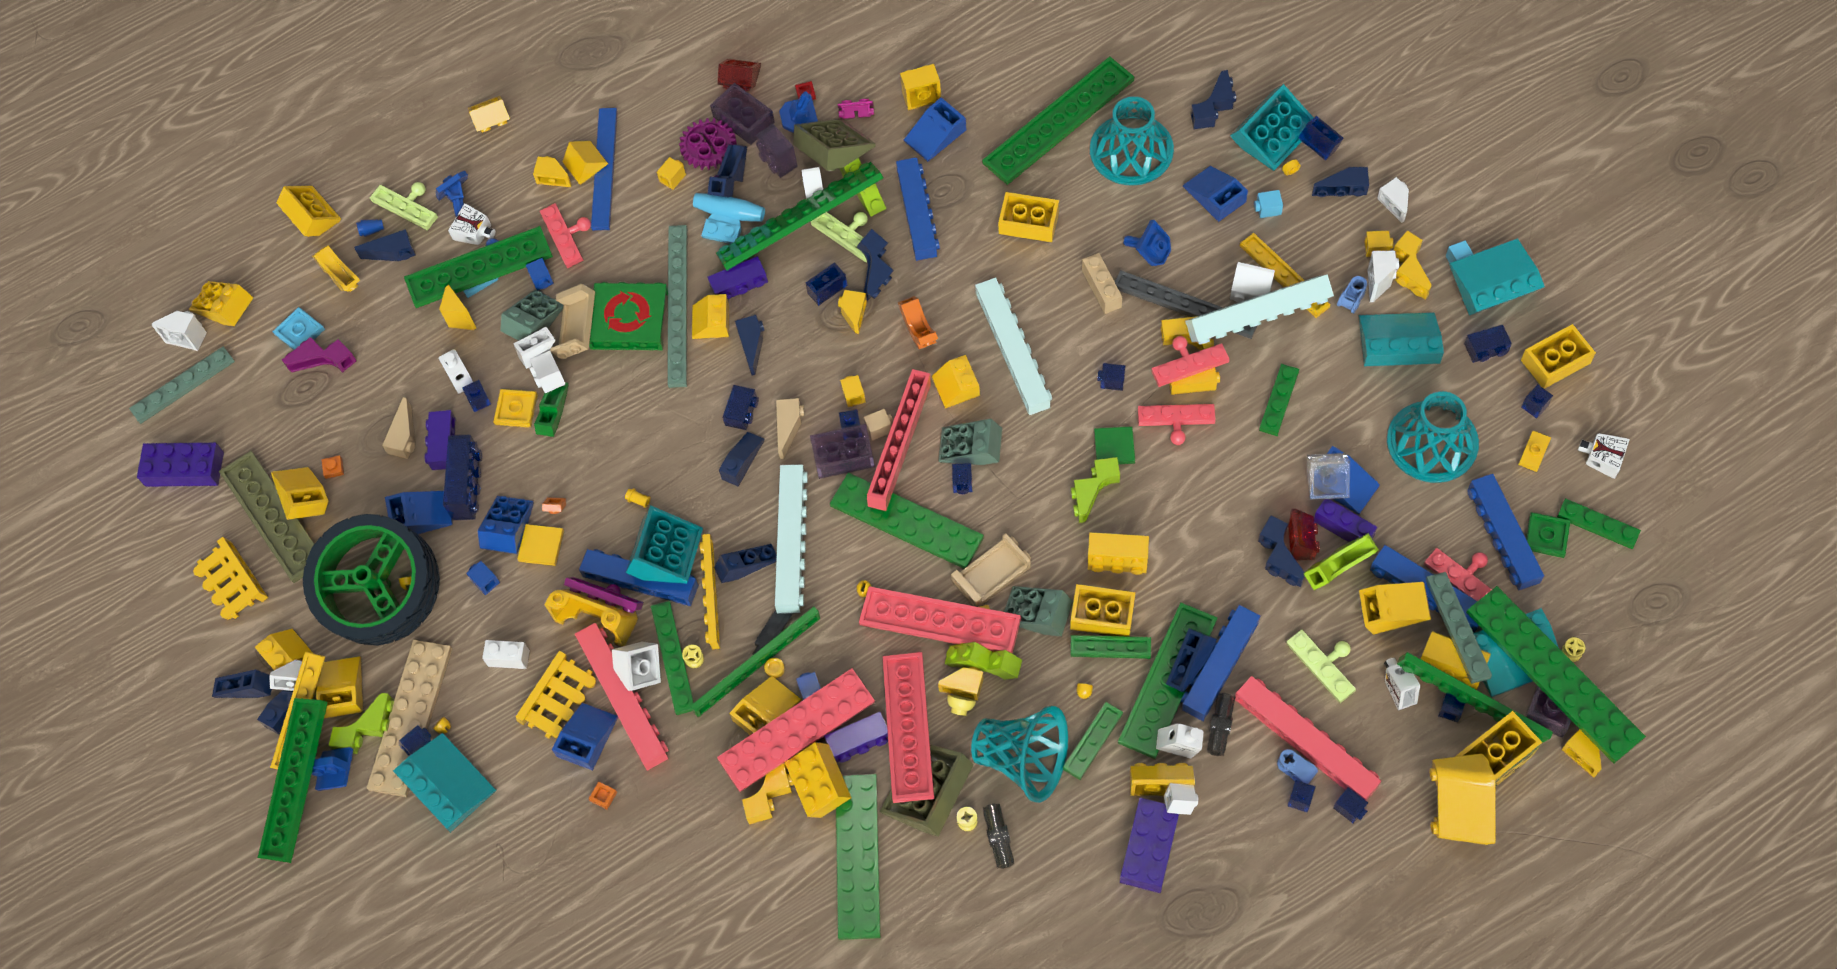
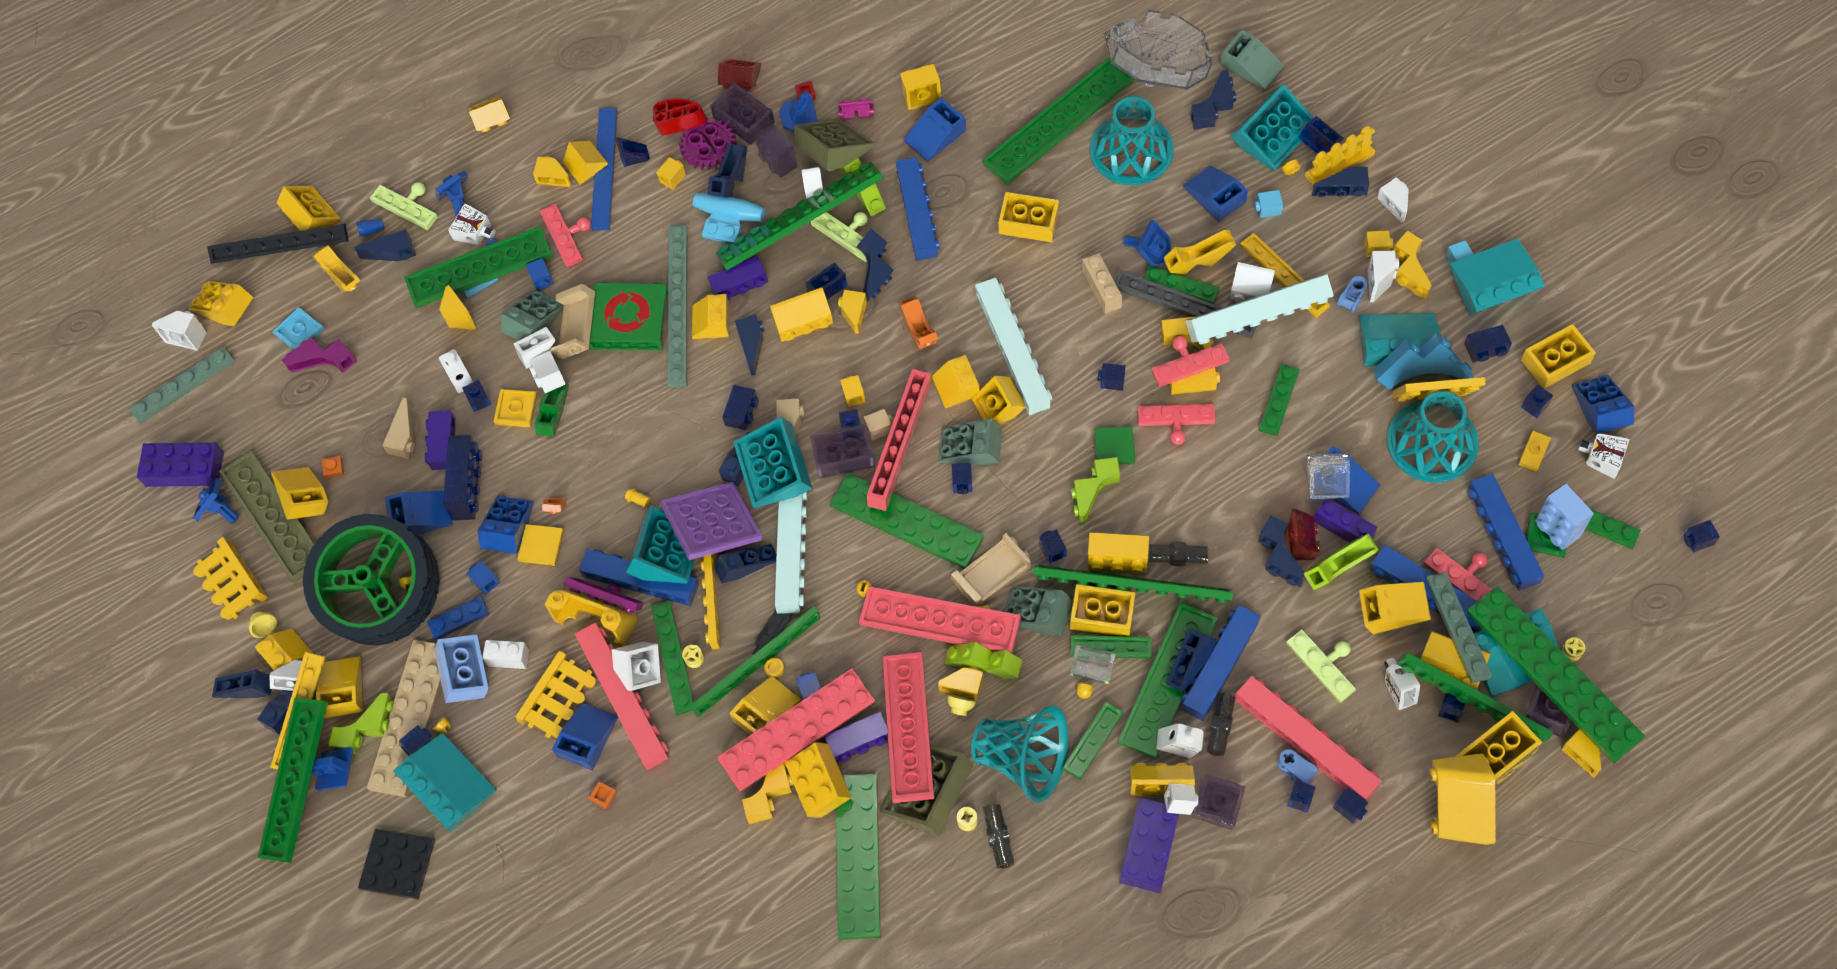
(214, 502): none -> blue piece
(262, 624): none -> light yellow piece
(278, 243): none -> black plate
(396, 864): none -> black plate
(458, 618): none -> blue plate
(461, 668): none -> light blue brick
(632, 152): none -> clear blue slope
(677, 115): none -> red beam
(710, 520): none -> medium lavender plate
(772, 463): none -> teal slope
(801, 315): none -> yellow slope
(999, 400): none -> yellow slope
(1052, 546): none -> clear blue brick
(1092, 664): none -> clear brick
(1141, 584): none -> green plate
(1160, 51): none -> clear windscreen
(1178, 554): none -> clear smoke piece
(1183, 284): none -> green plate
(1205, 253): none -> yellow arch
(1218, 801): none -> clear purple brick
(1251, 60): none -> sand green slope
(1350, 154): none -> yellow fence
(1411, 361): none -> dark azure arch
(1421, 390): none -> yellow plate
(1564, 517): none -> light blue brick
(1604, 404): none -> blue slope
(1701, 536): none -> clear blue brick

